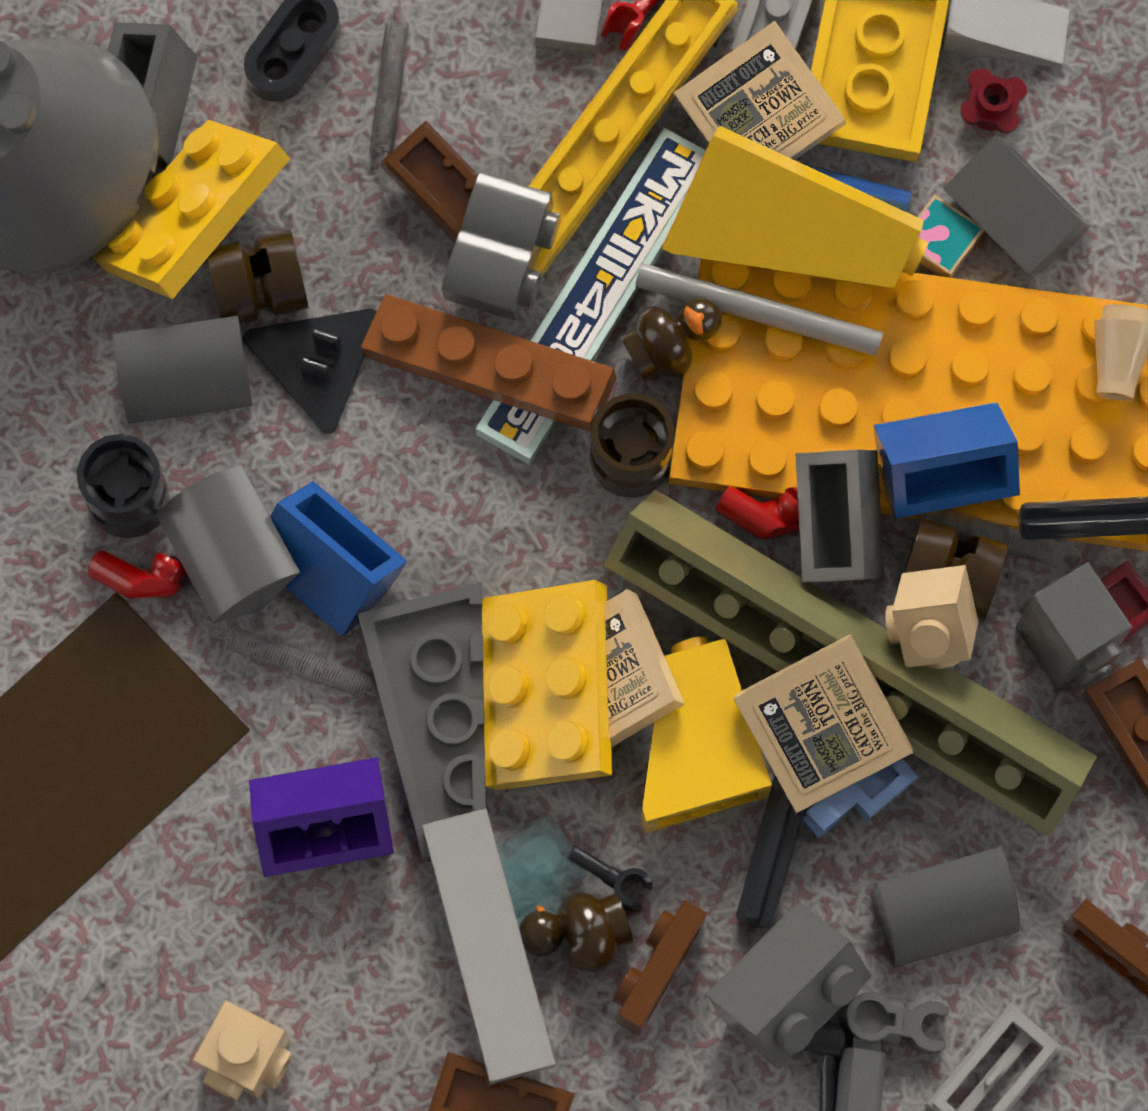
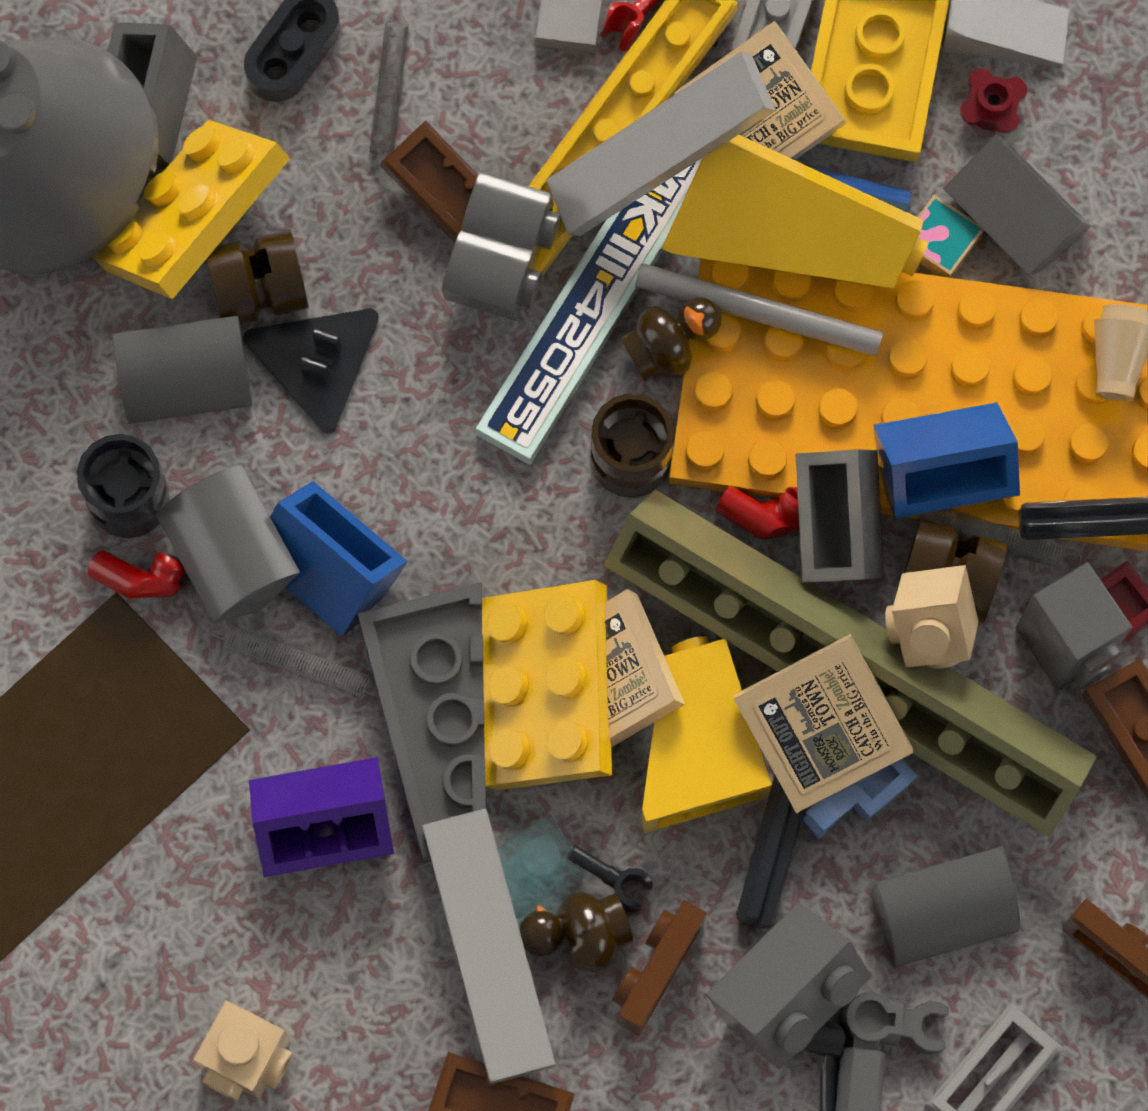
(488, 362): dark orange plate -> none
(661, 144): none -> light grey tile

